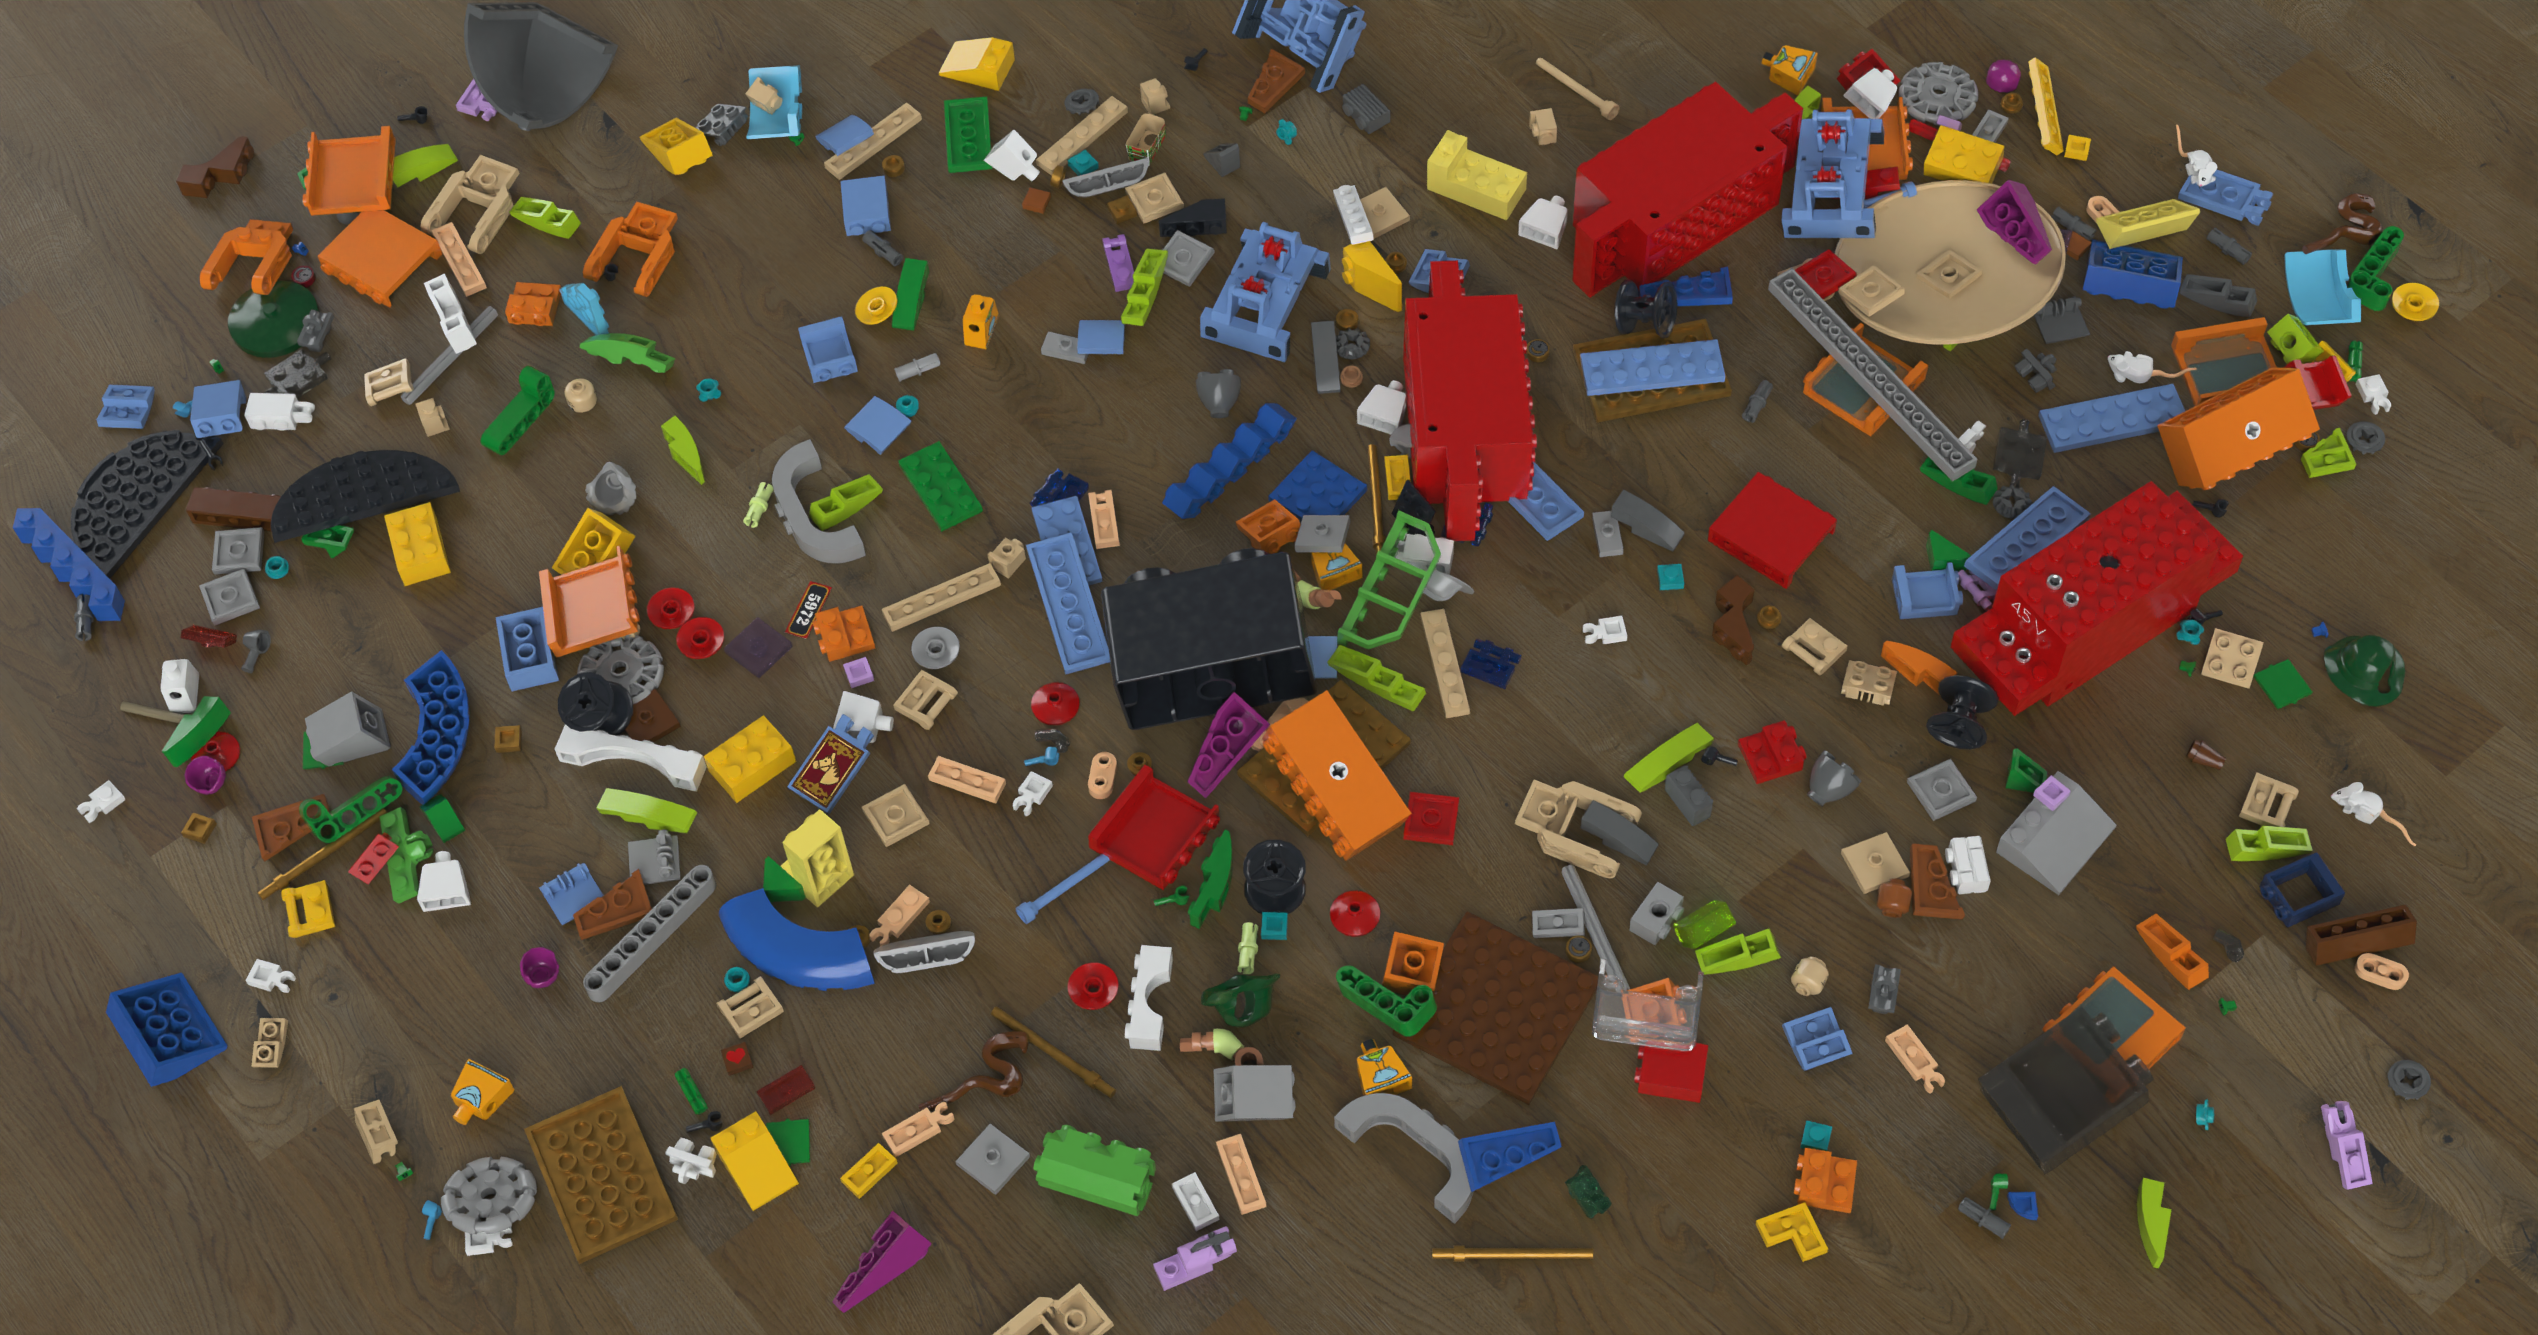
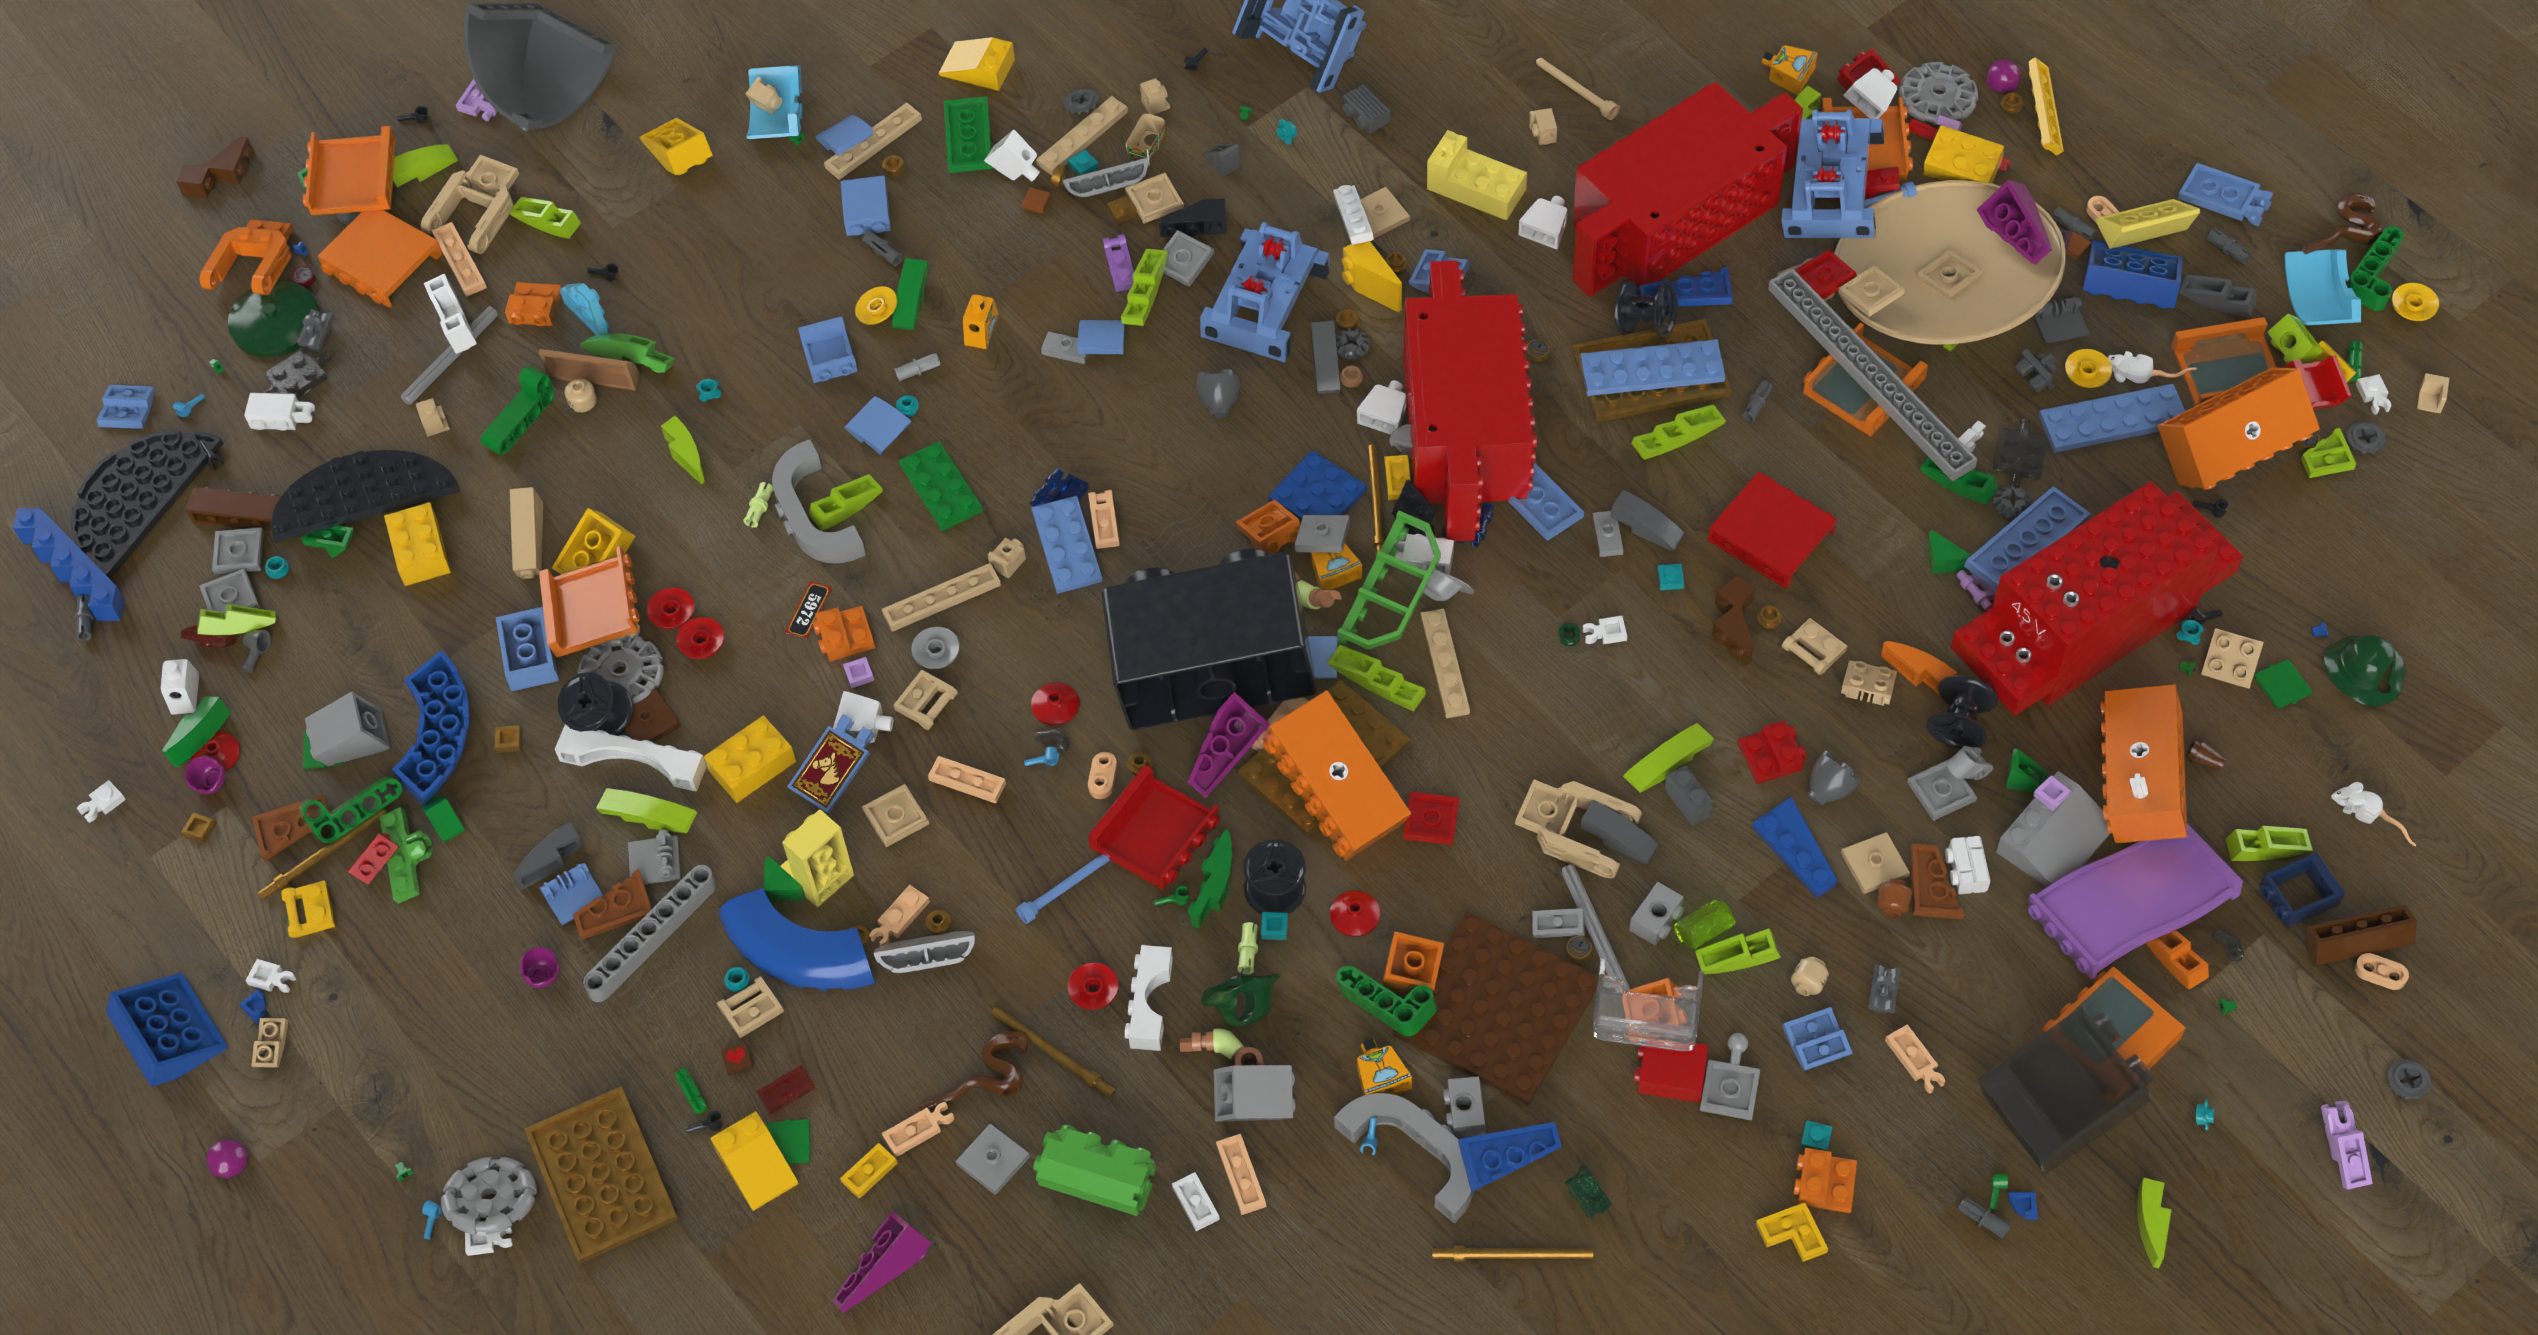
(151, 712): dark tan bar -> none
(217, 408): medium blue panel -> none
(227, 1158): none -> magenta hair
(234, 620): none -> lime slope
(254, 1005): none -> blue tile
(375, 1130): tan hinge -> none
(385, 377): tan plate -> none
(442, 884): white torso -> none
(479, 1092): light orange torso -> none
(526, 531): none -> tan slope
(548, 856): none -> dark grey slope
(594, 369): none -> medium nougat slope
(611, 490): light grey hair -> none
(643, 230): orange plate -> none
(688, 1164): white hips -> none
(723, 122): dark grey hinge -> none
(758, 647): clear purple plate -> none
(1032, 790): white plate -> none
(1068, 603): medium blue plate -> none
(1195, 1258): lavender plate -> none
(1229, 461): blue brick -> none
(1277, 78): dark orange wing -> none
(1370, 1139): none -> dark azure hand
(1464, 1092): none -> light grey brick
(1490, 669): clear blue plate -> none
(1569, 627): none -> dark green bush
(1681, 431): none -> lime slope
(1712, 754): black hand -> none
(1729, 1086): none -> light grey plate
(1795, 845): none -> blue wing
(1926, 592): medium blue panel -> none
(1969, 764): none -> light grey piece
(1991, 126): light grey plate -> none
(2077, 147): yellow plate -> none
(2090, 361): none -> yellow dish
(2133, 898): none -> medium lavender panel
(2144, 764): none -> orange piece
(2200, 164): white animal -> none
(2261, 798): tan plate -> none
(2433, 393): none -> tan panel

